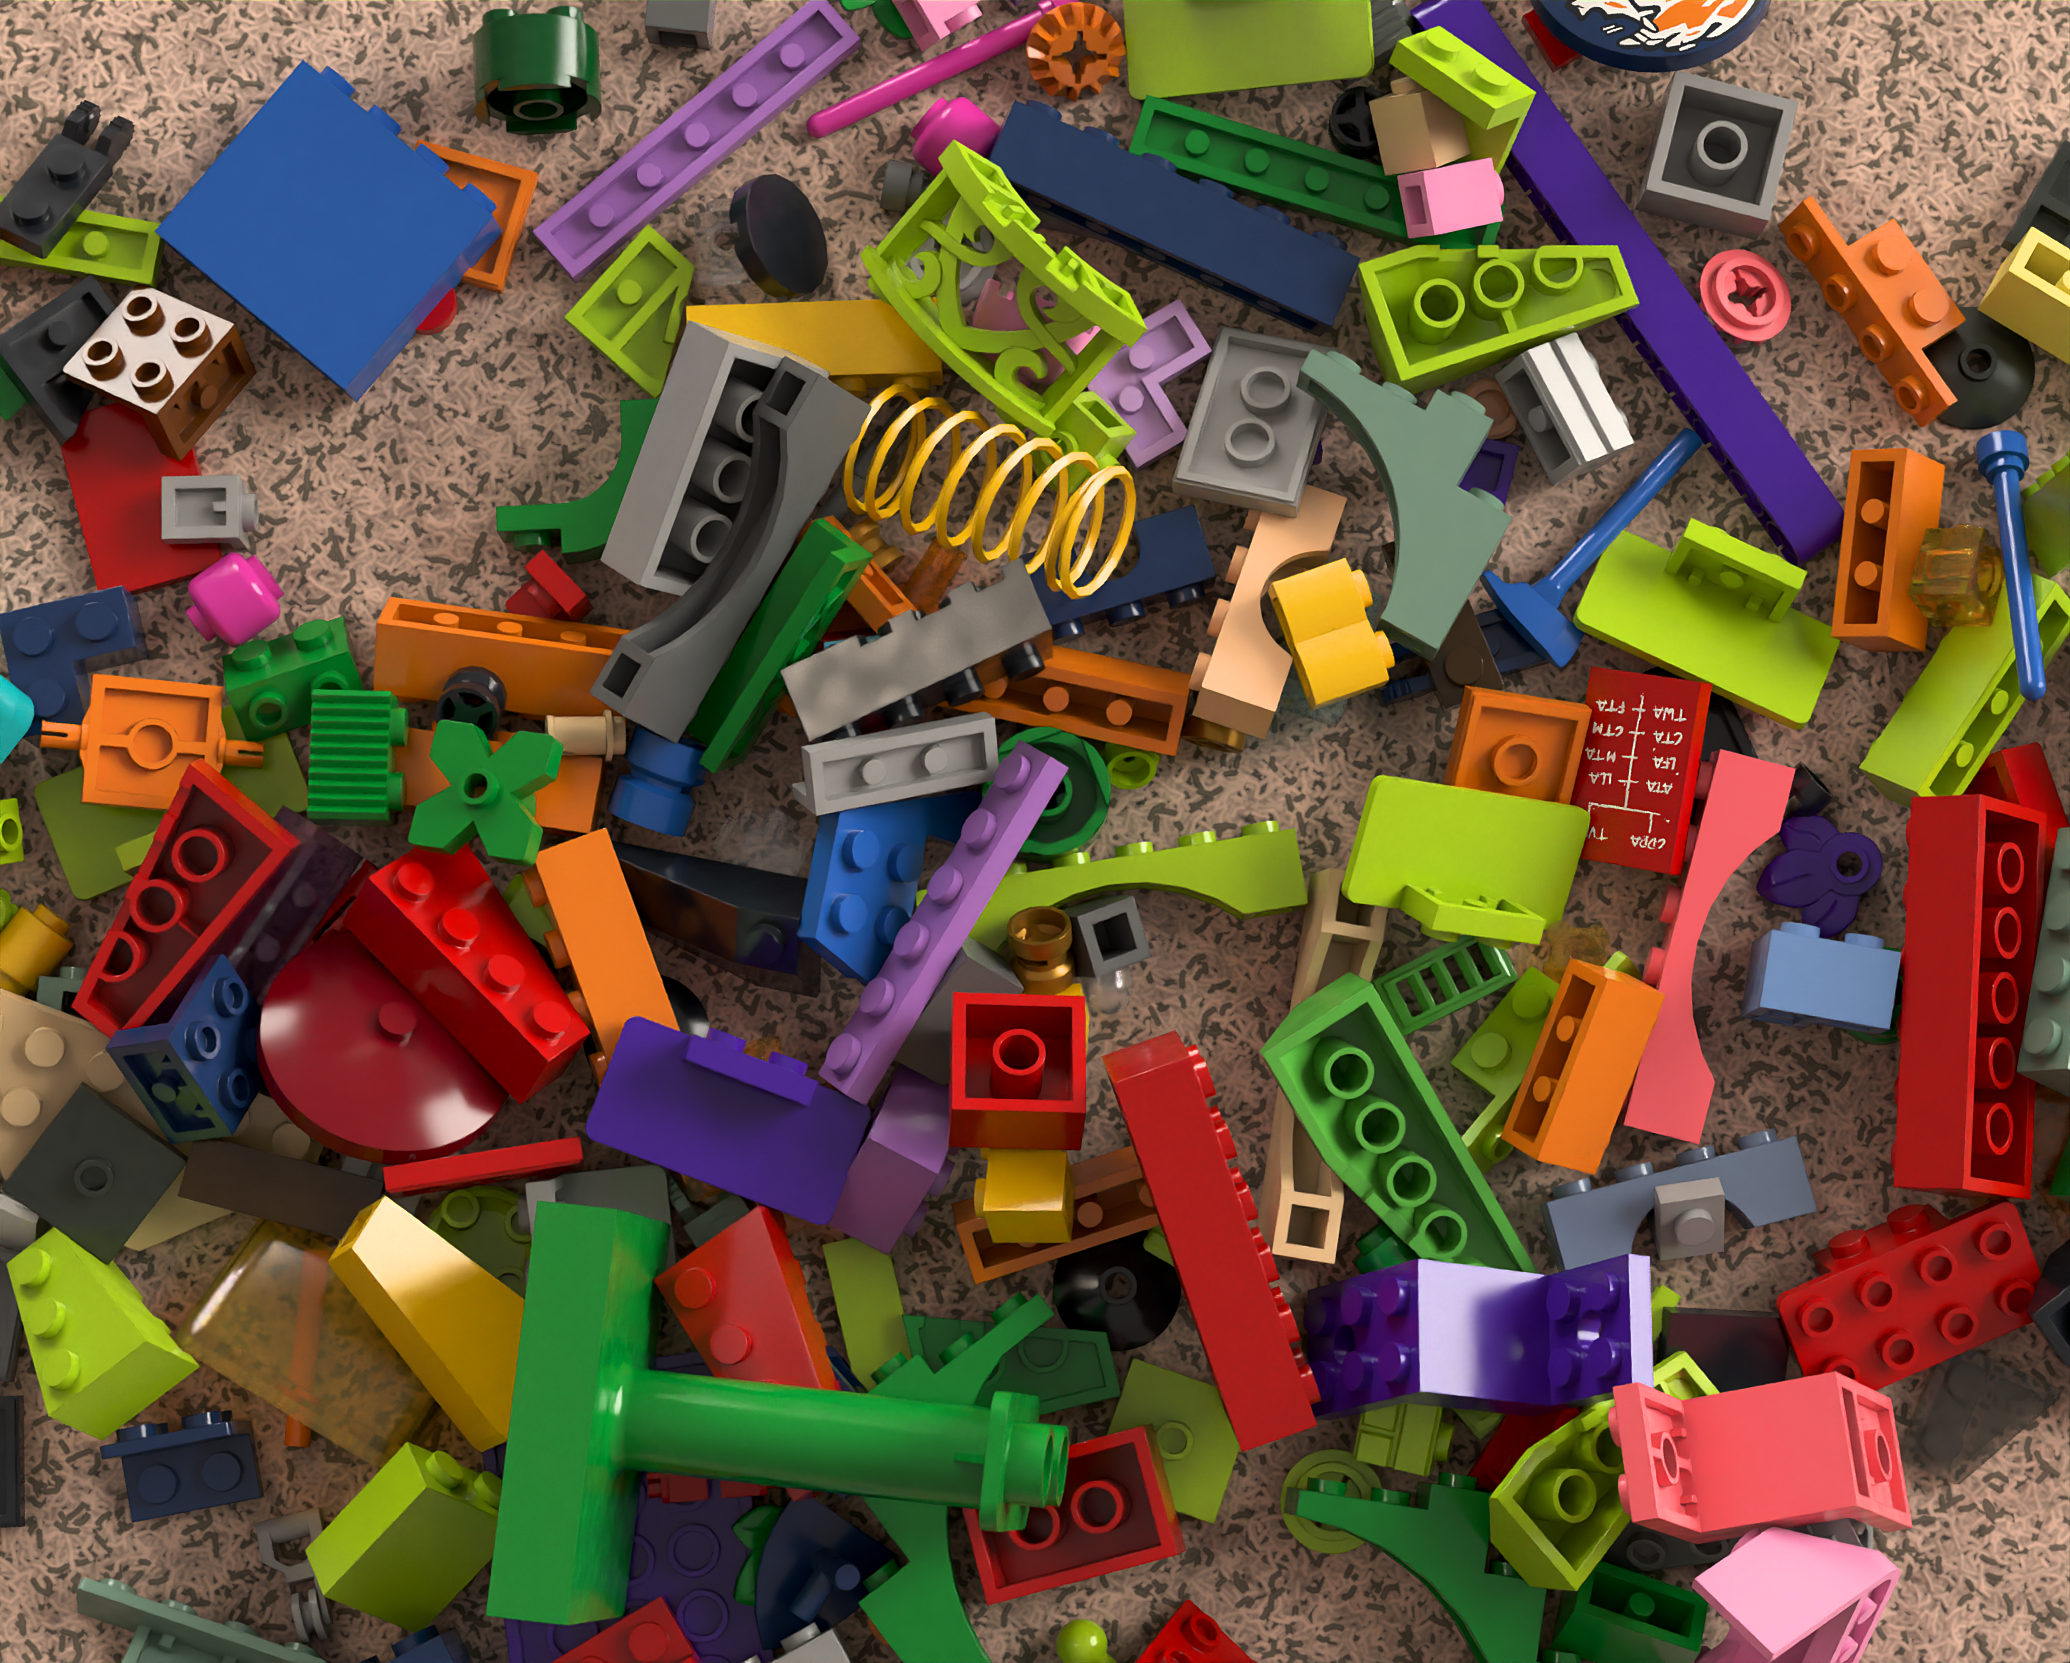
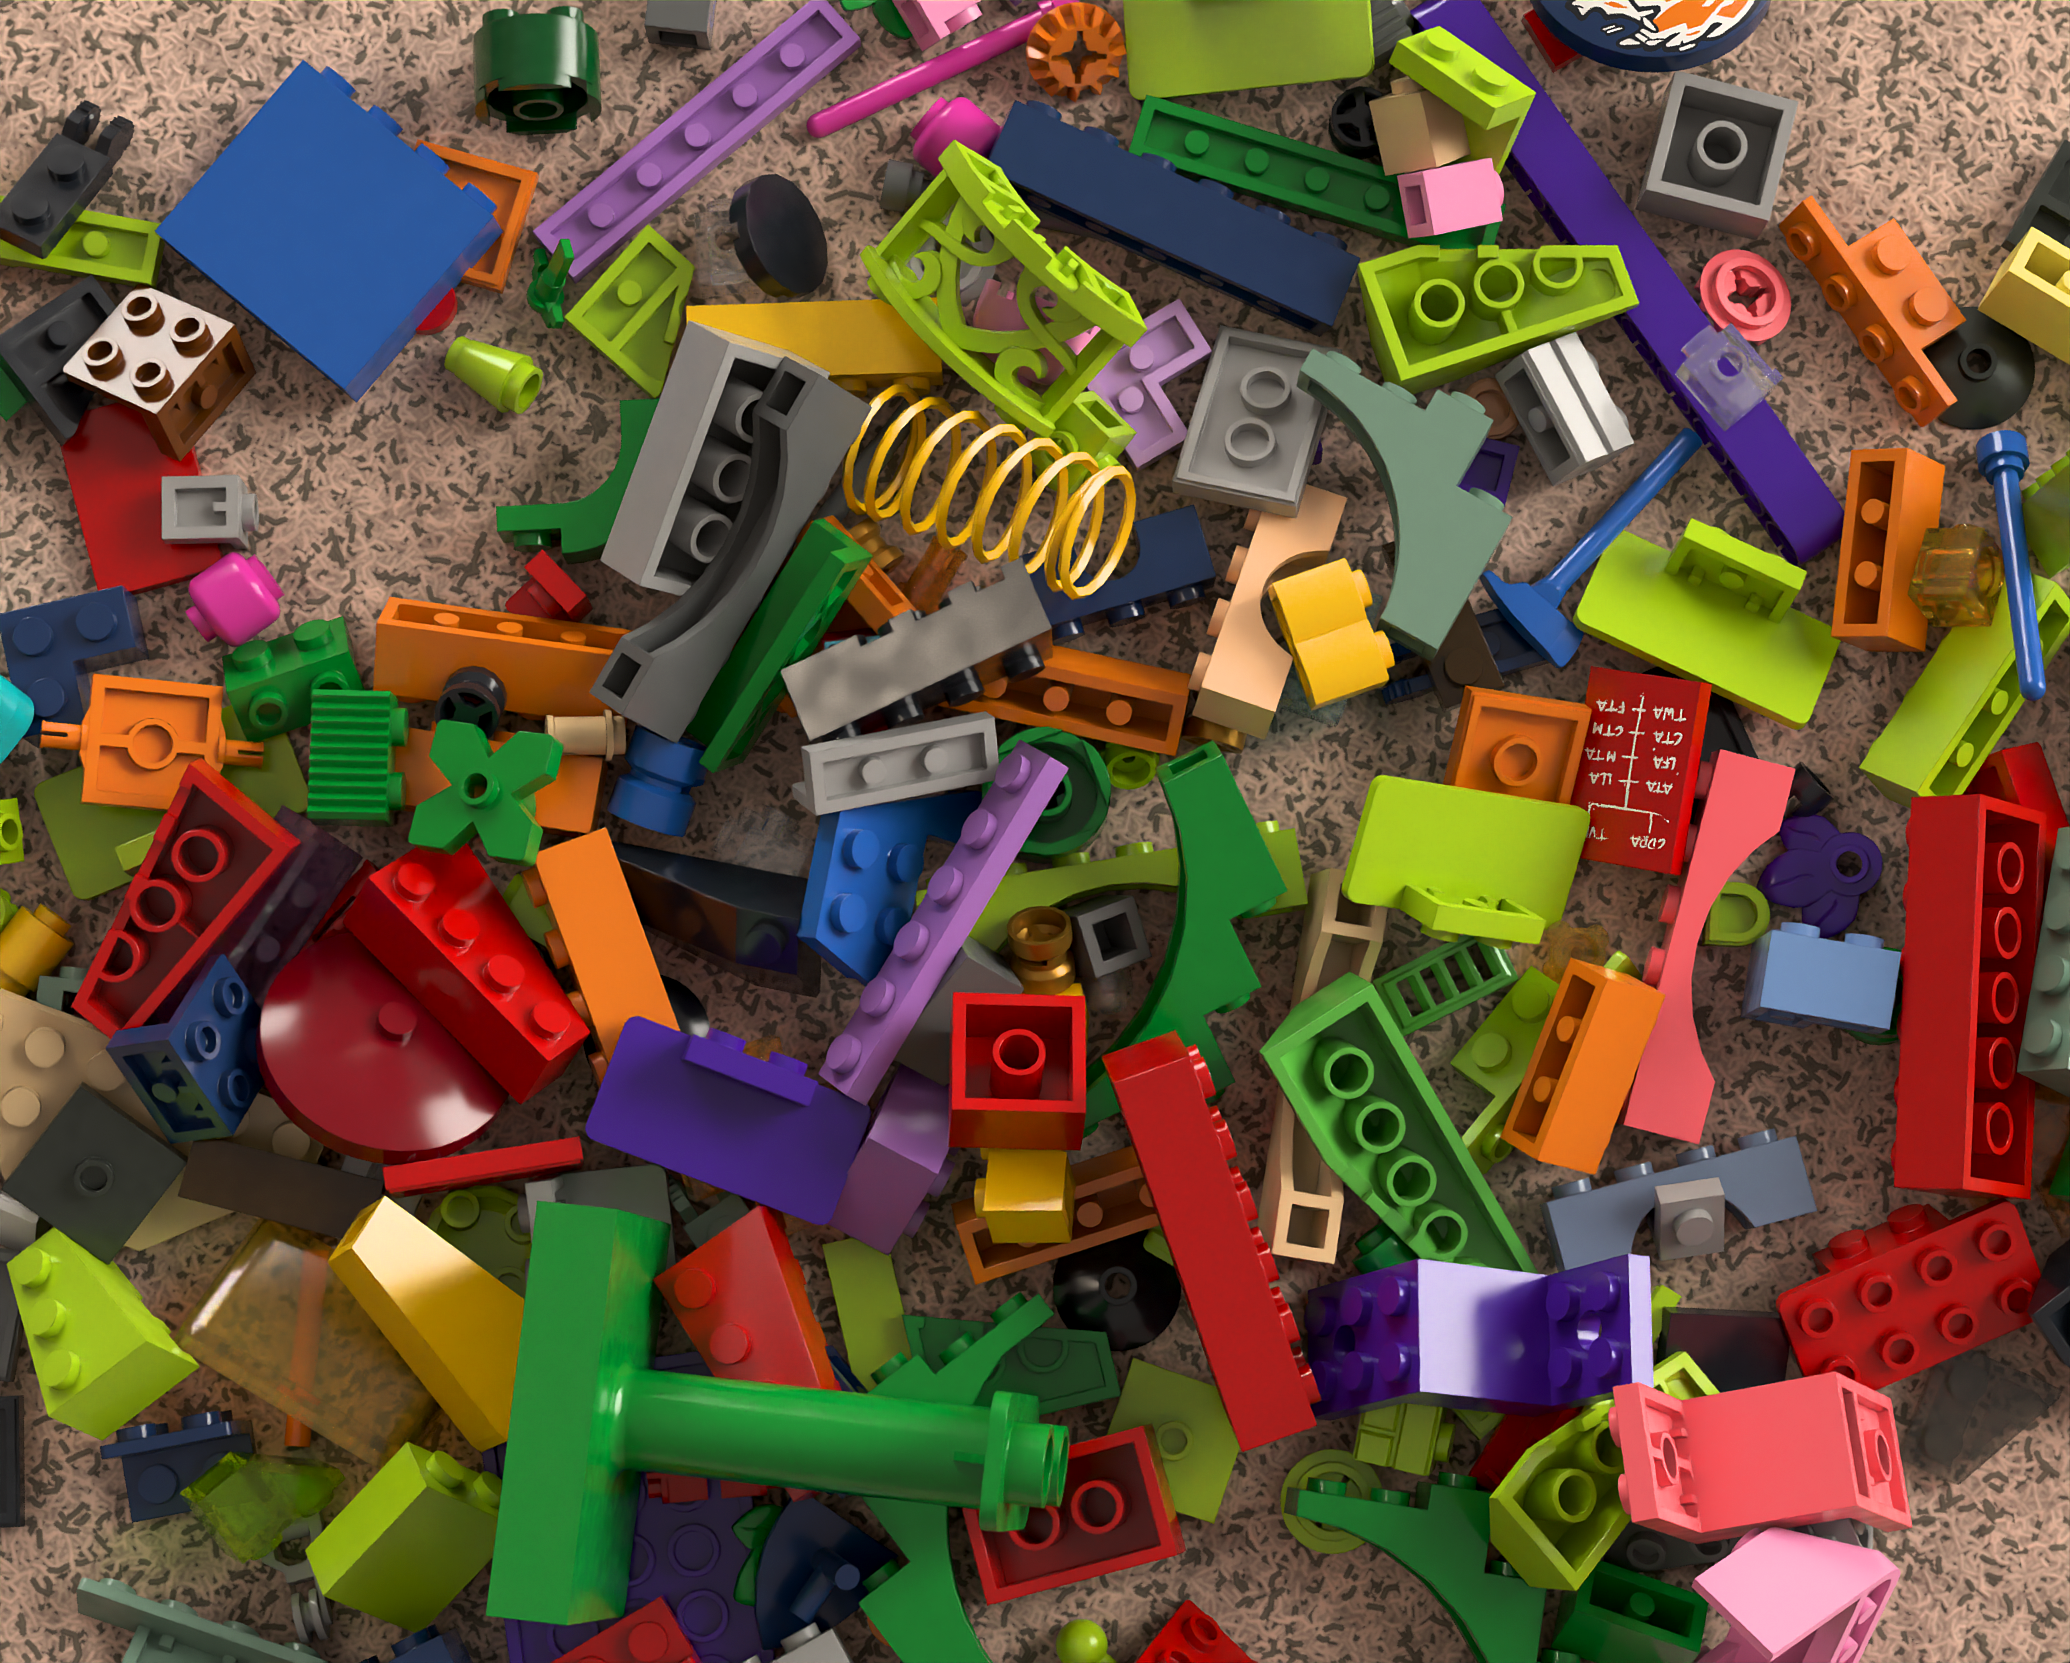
(256, 1496): none -> clear neon green slope
(496, 374): none -> lime cone
(549, 278): none -> green piece
(1220, 876): none -> green arch
(1725, 396): none -> clear brick
(1736, 917): none -> lime tile

